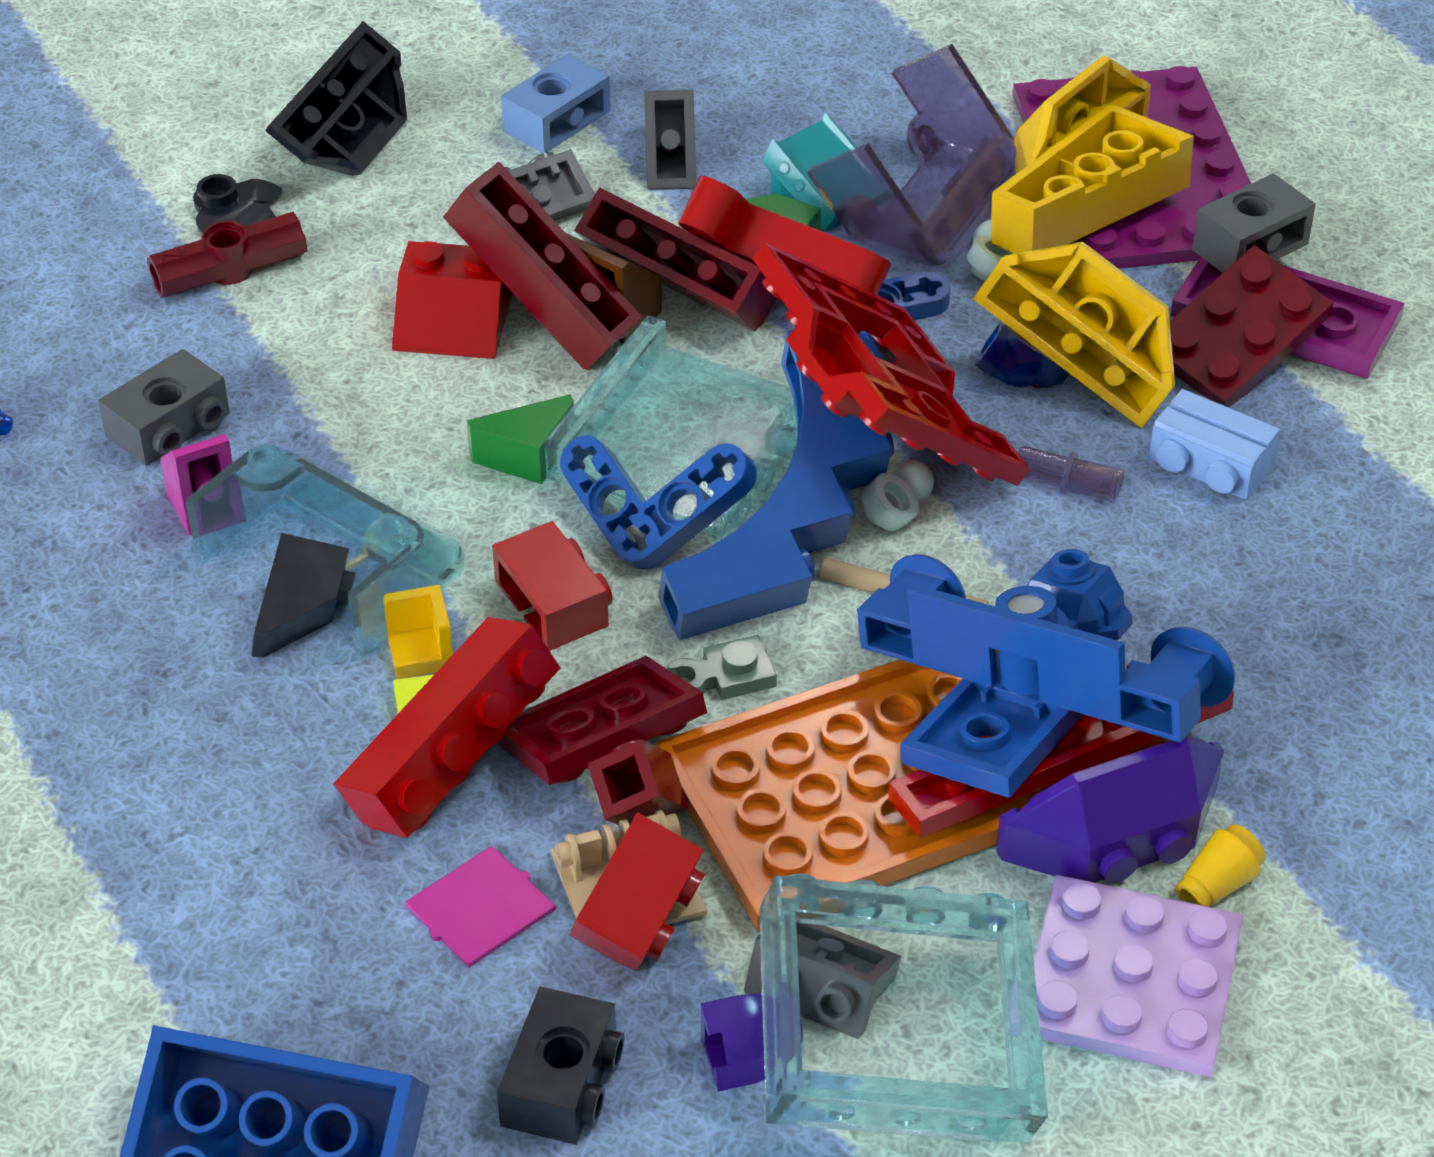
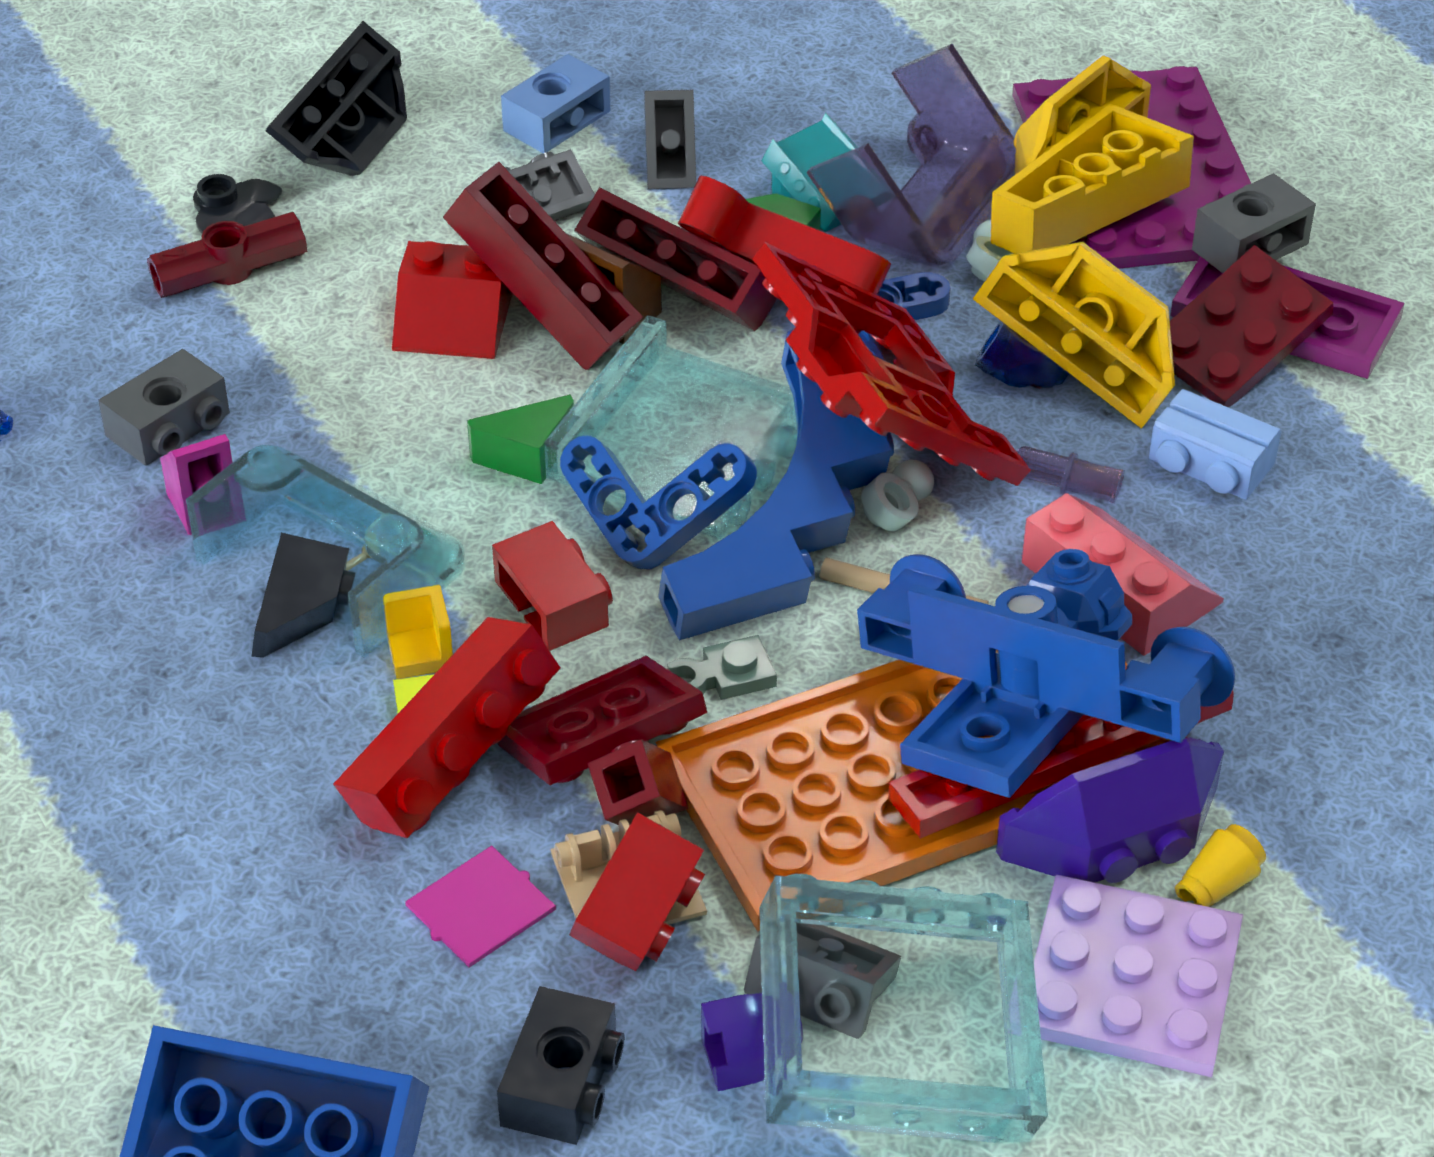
(1153, 585): none -> coral slope

